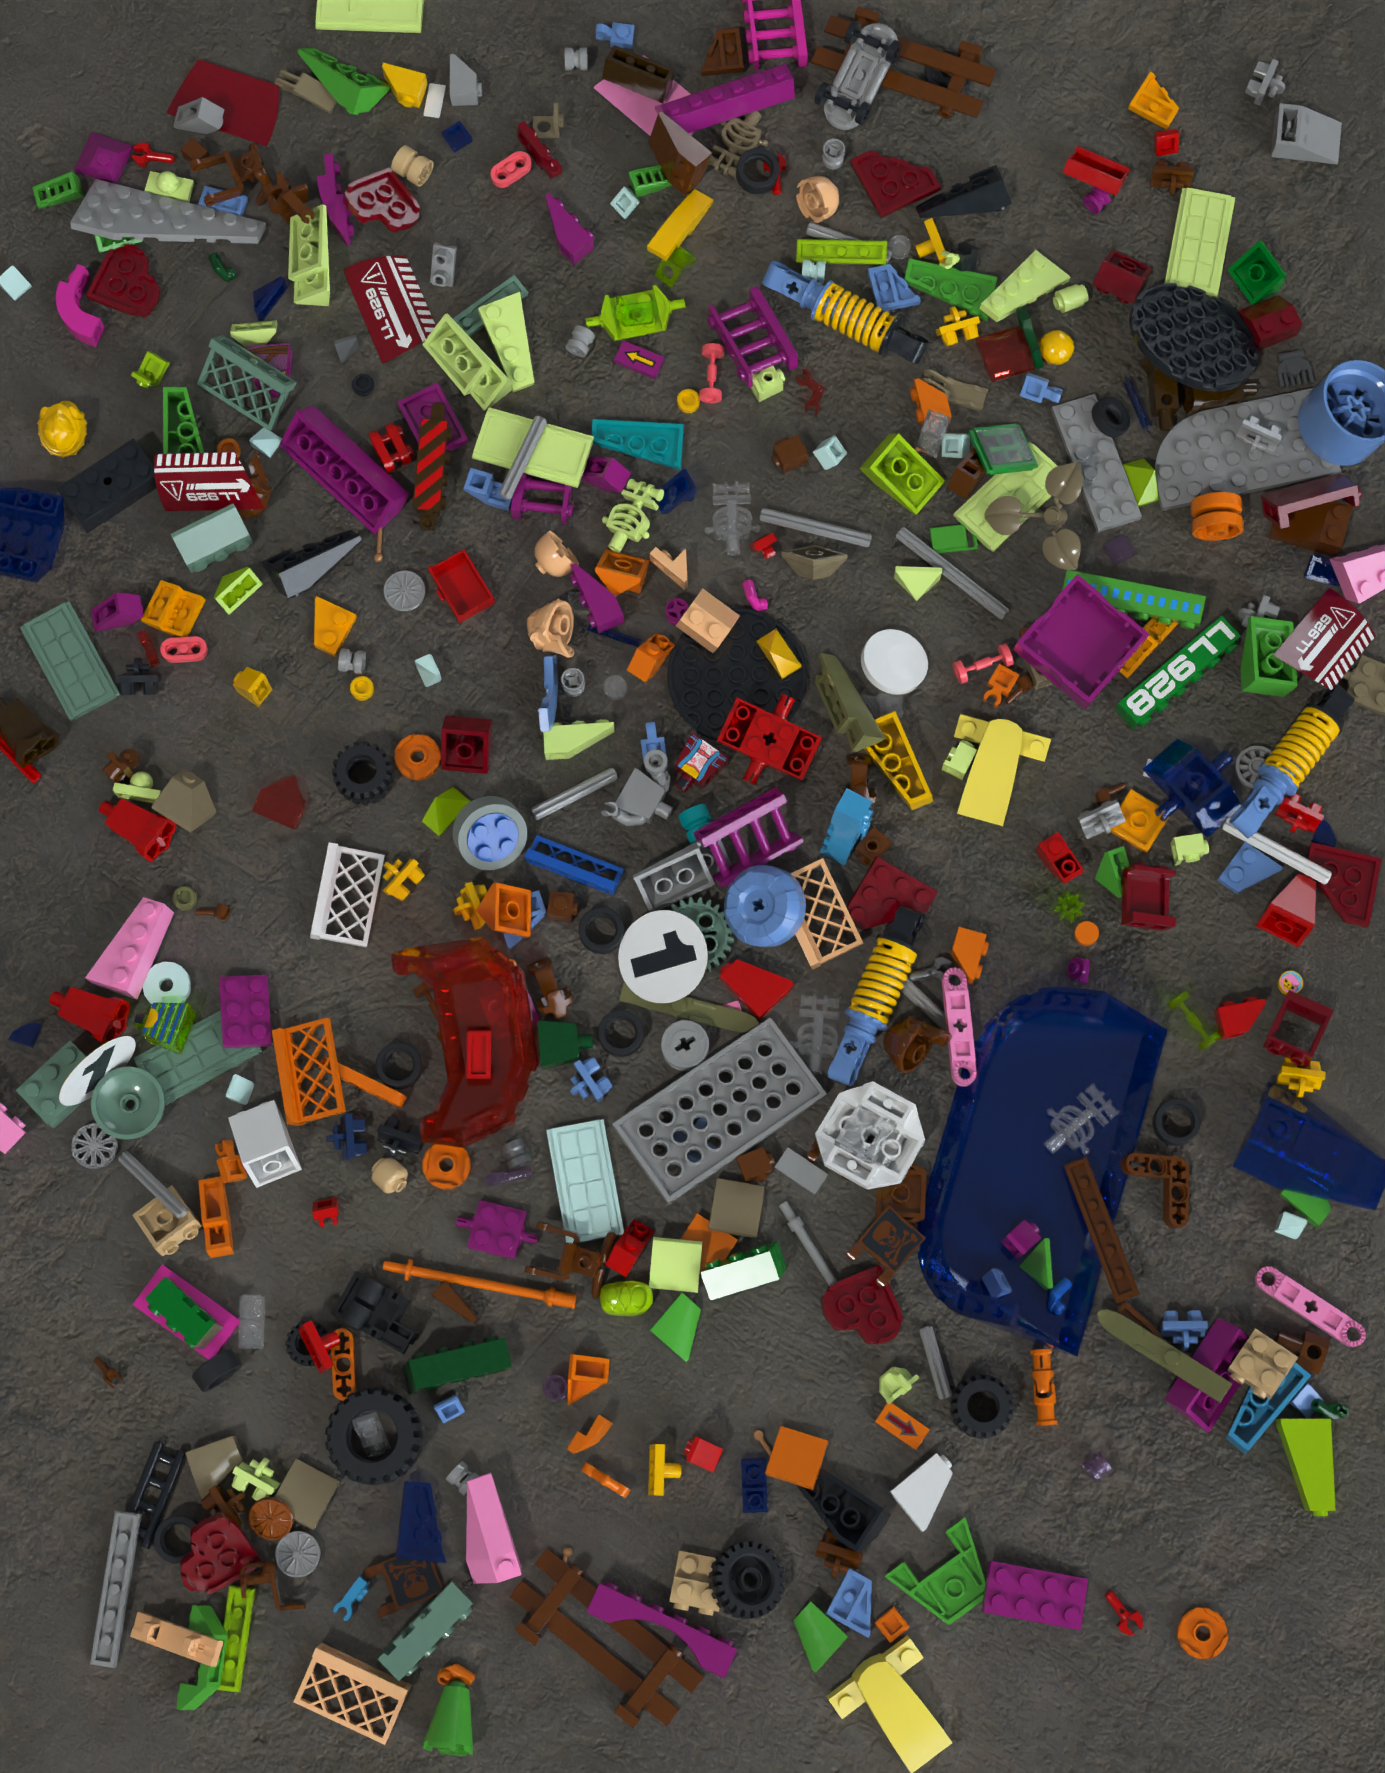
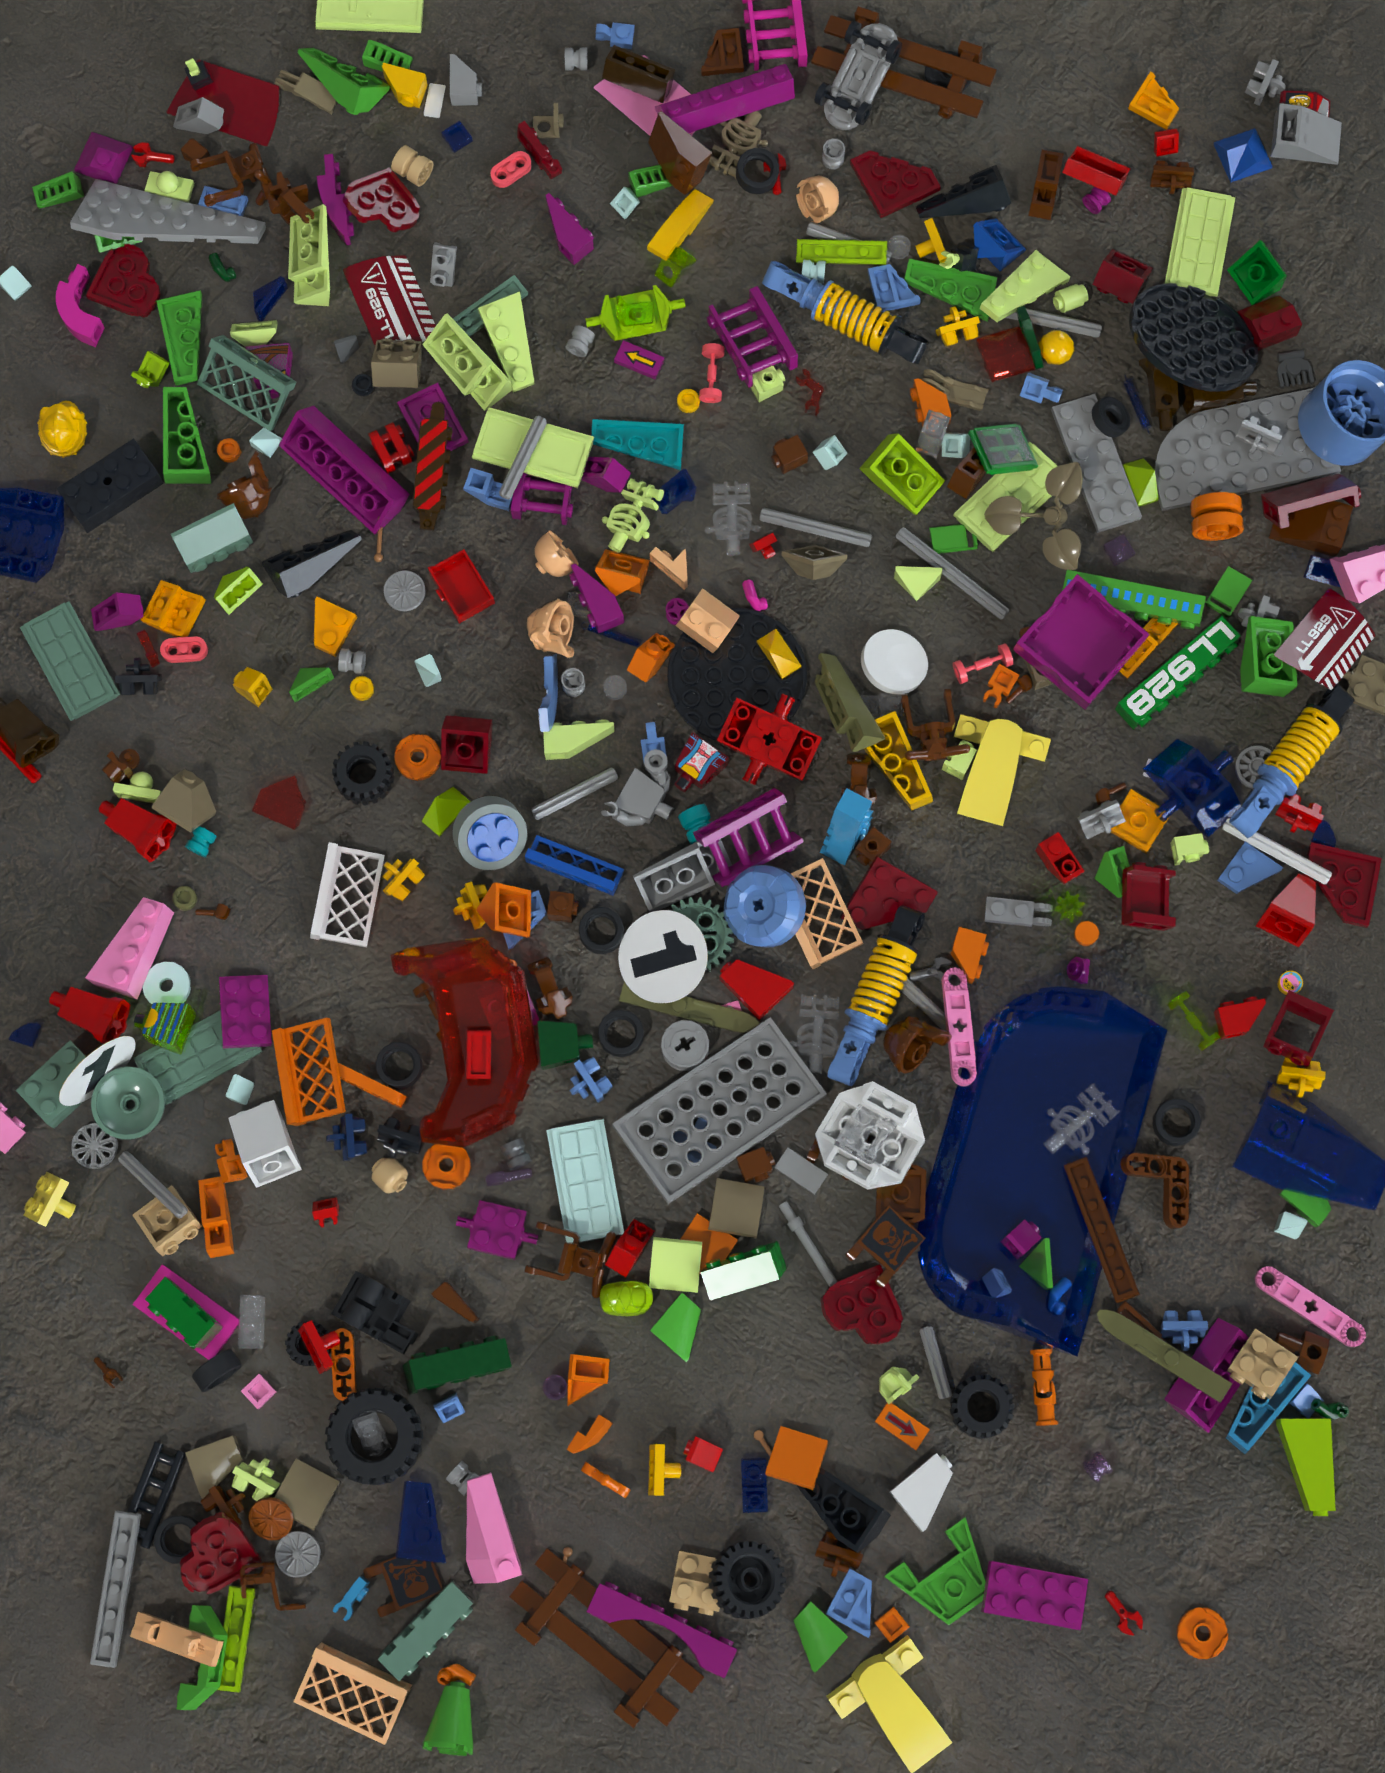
(48, 1199): none -> light yellow plate
(182, 329): none -> bright green wing
(197, 74): none -> black piece
(200, 842): none -> teal wheel
(203, 482): dark red sticker -> none
(259, 1391): none -> bright pink tile
(308, 681): none -> bright green slope
(380, 49): none -> bright green slope
(396, 363): none -> dark tan slope
(549, 1296): orange bar -> none
(932, 734): none -> reddish brown piece
(996, 243): none -> blue slope
(1015, 912): none -> light grey hinge
(1046, 184): none -> reddish brown slope
(1062, 323): none -> light grey axle
(1229, 591): none -> bright green piece
(1242, 155): none -> blue slope
(1307, 99): none -> slope

